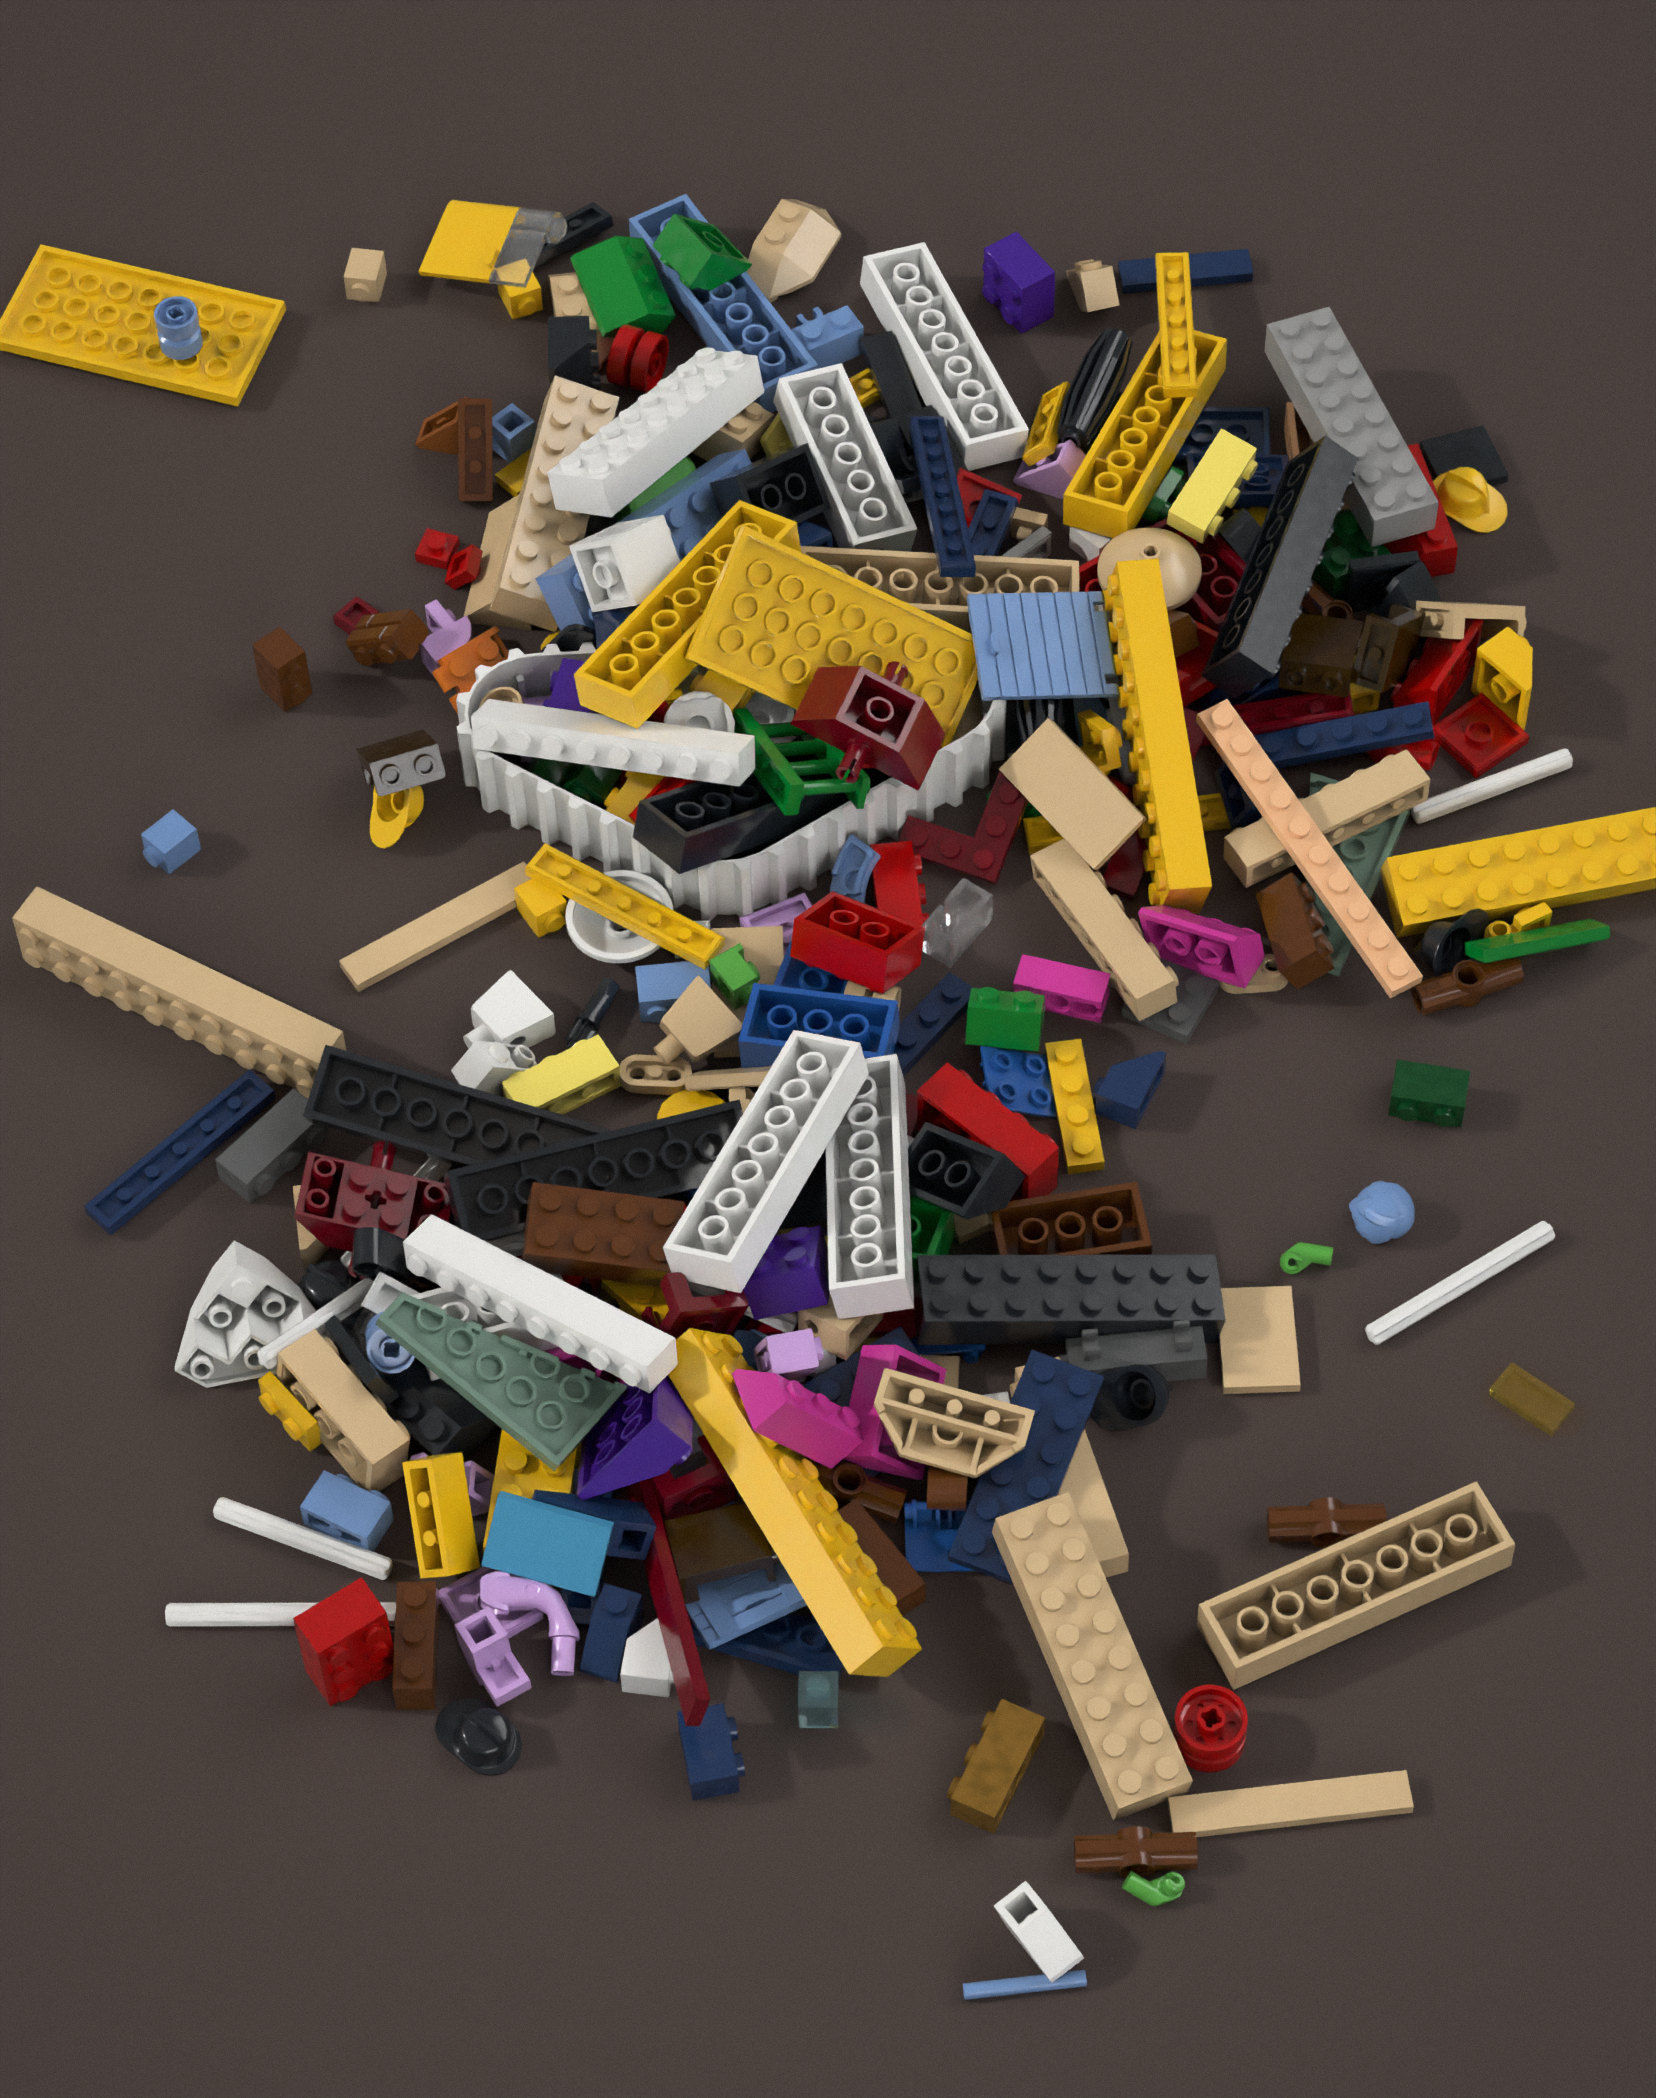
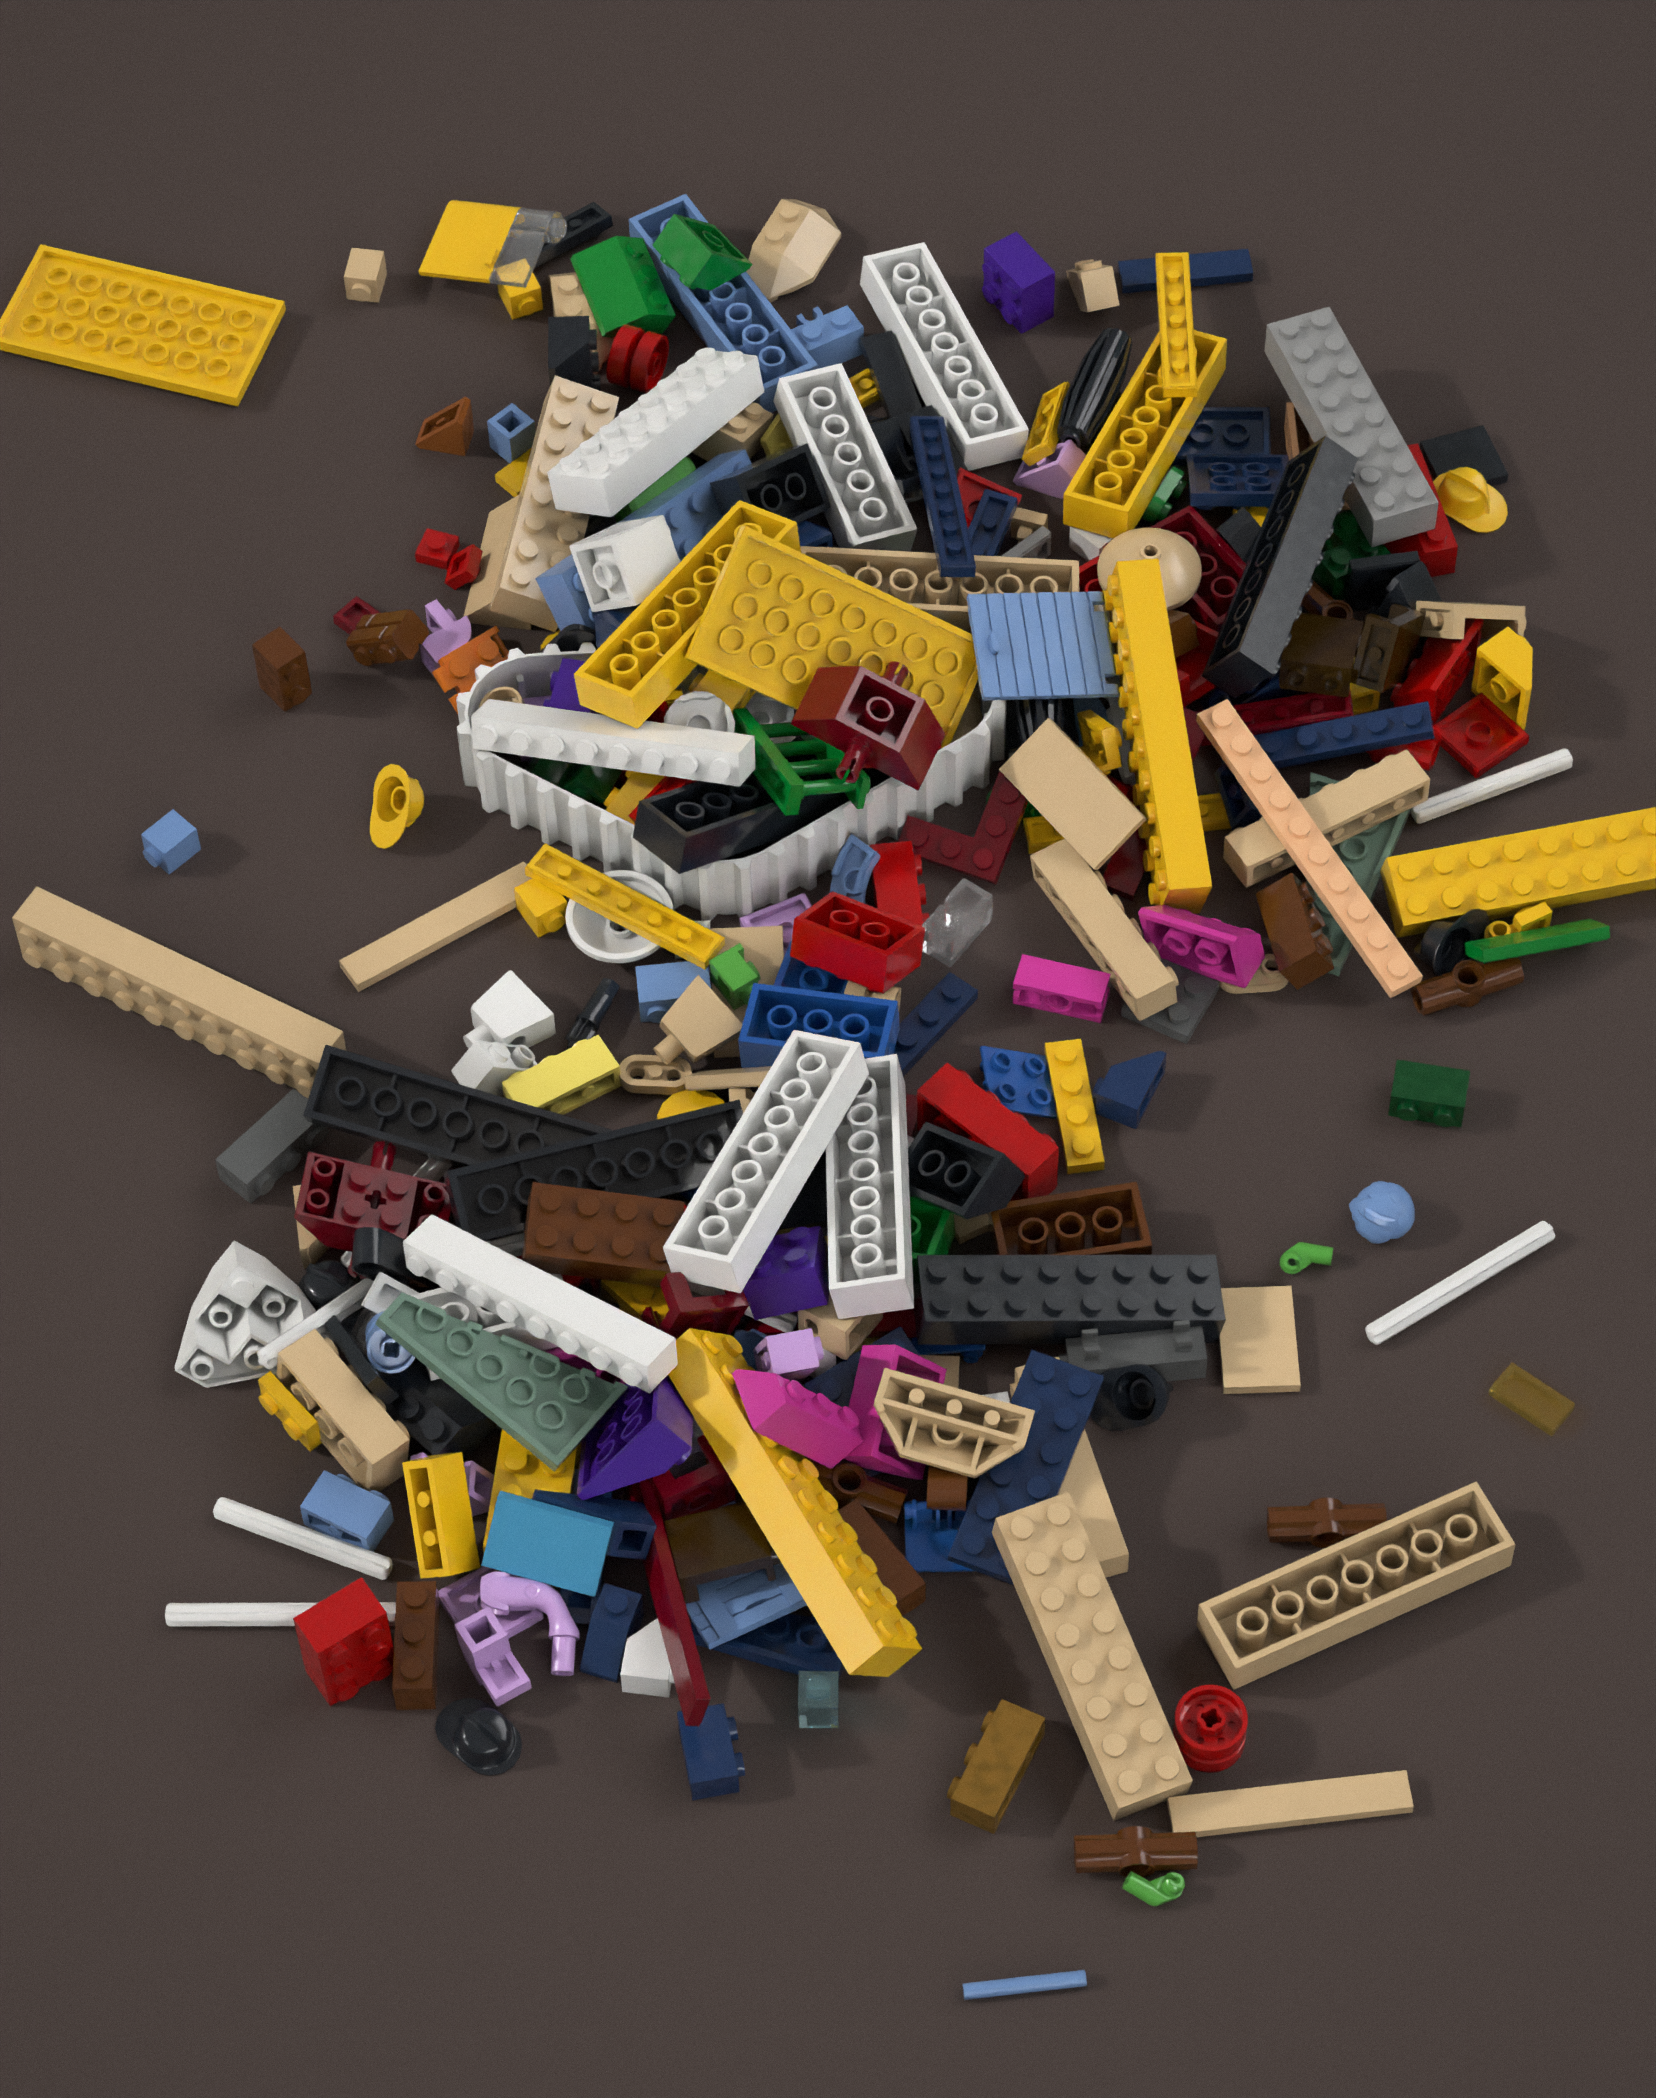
(178, 327): medium blue wheel -> none
(179, 1152): dark blue plate -> none
(401, 762): panel -> none
(475, 449): reddish brown plate -> none
(1005, 1019): green slope -> none
(1038, 1931): white slope -> none
(1213, 486): light yellow brick -> none

